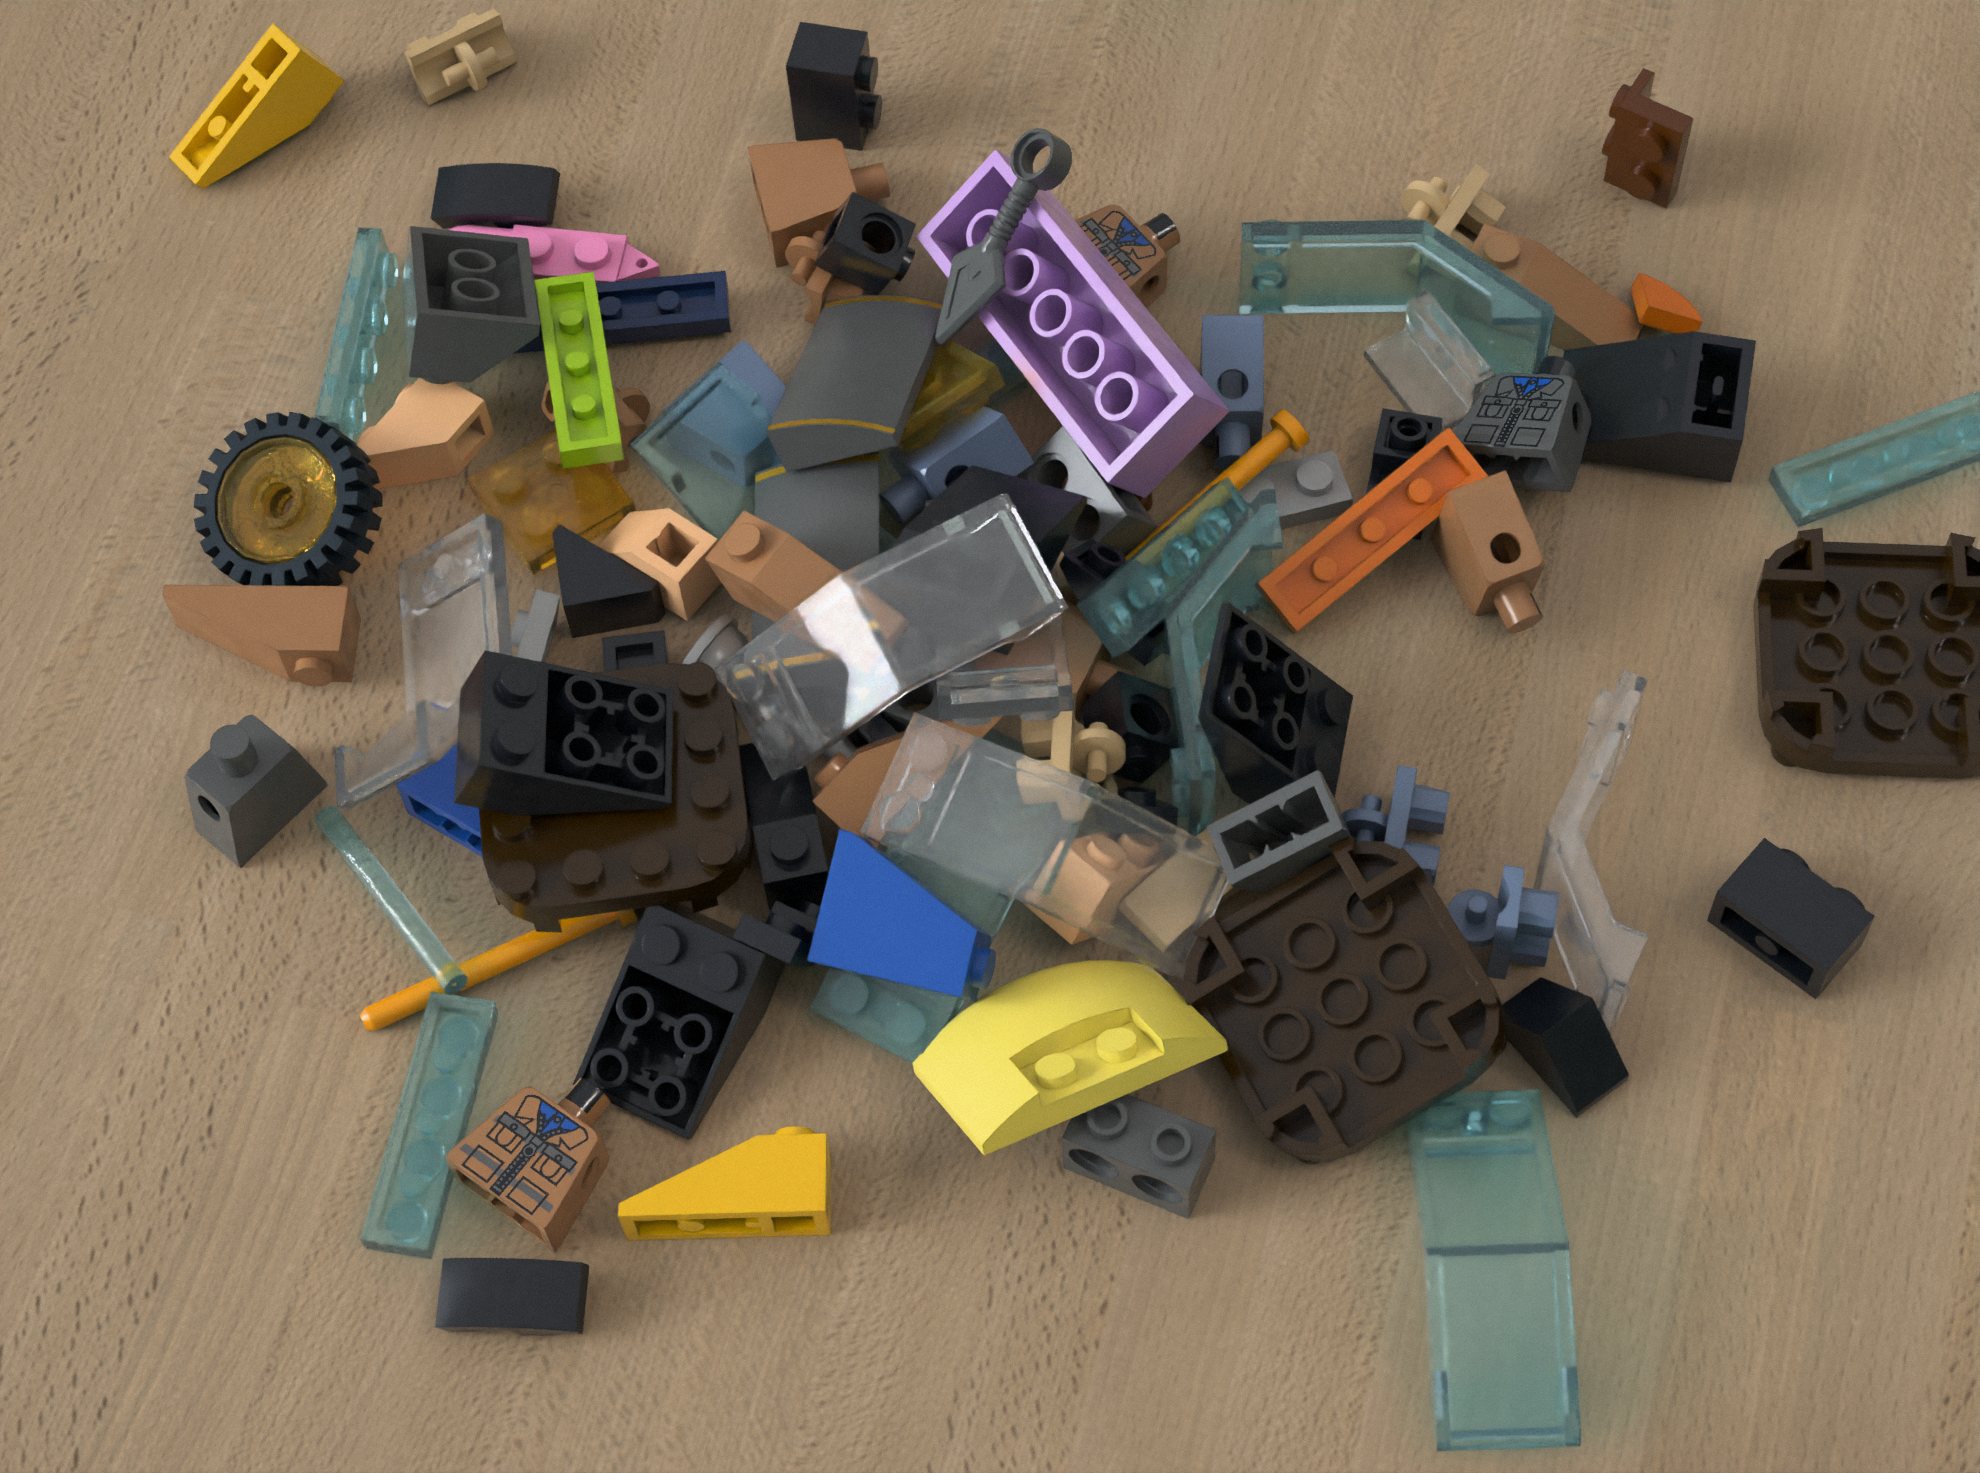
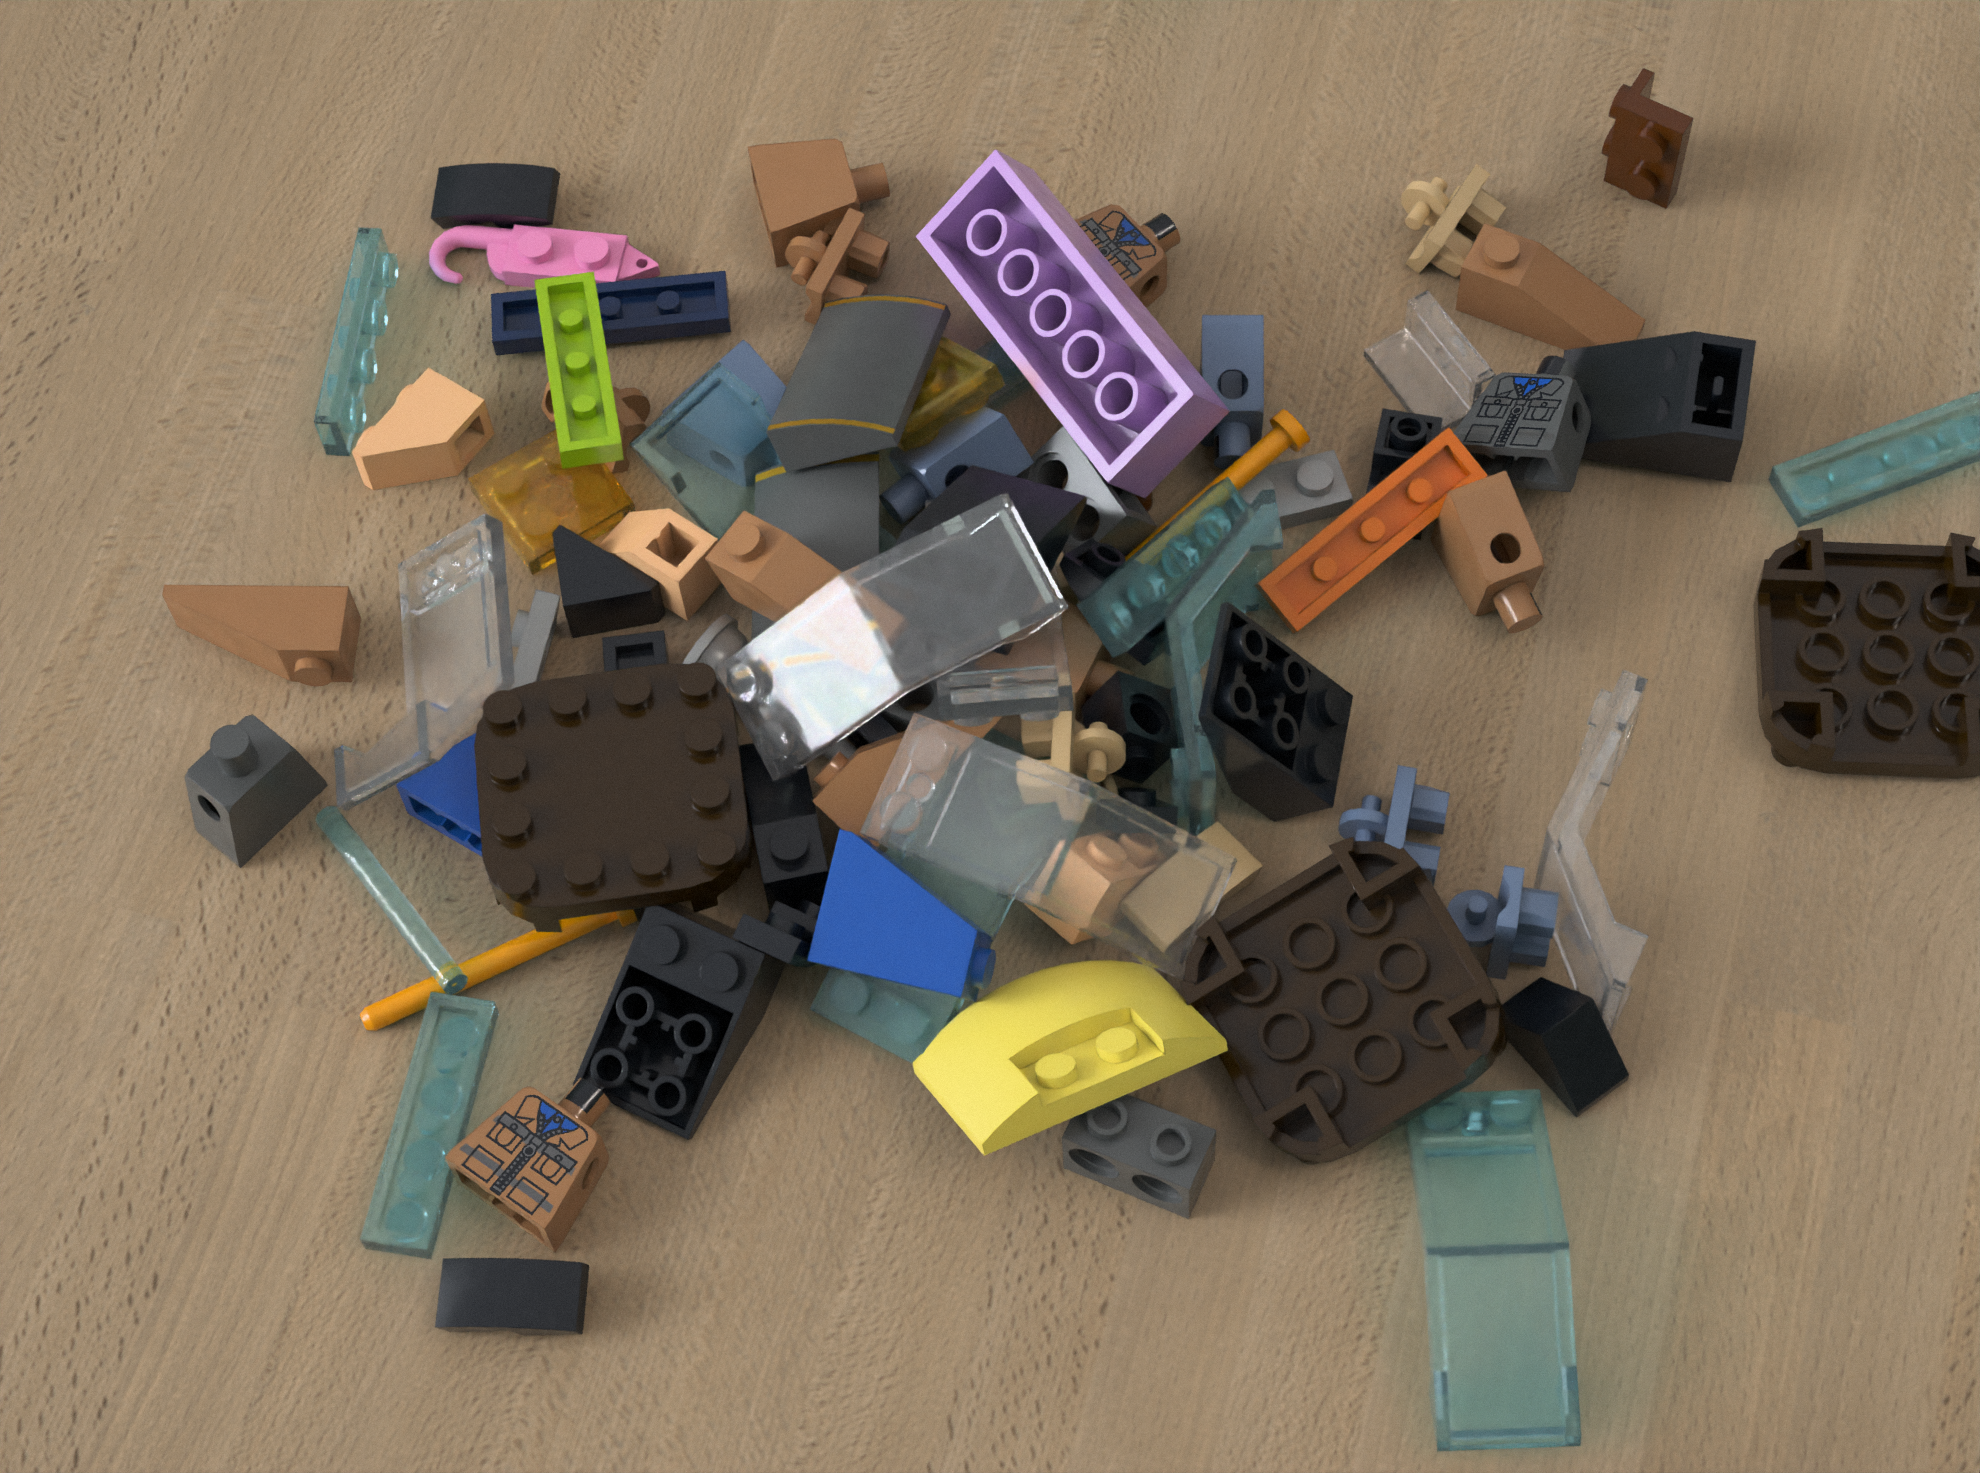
(257, 479): wheel -> none
(261, 105): yellow slope -> none
(460, 56): tan hips -> none
(466, 302): dark grey slope -> none
(561, 740): black slope -> none
(752, 1190): yellow slope -> none
(833, 85): black brick -> none
(850, 259): black brick -> none
(979, 270): dark grey piece -> none
(1282, 832): dark grey torso -> none
(1381, 268): clear light blue windscreen -> none
(1663, 306): orange tile -> none
(1790, 917): black brick -> none

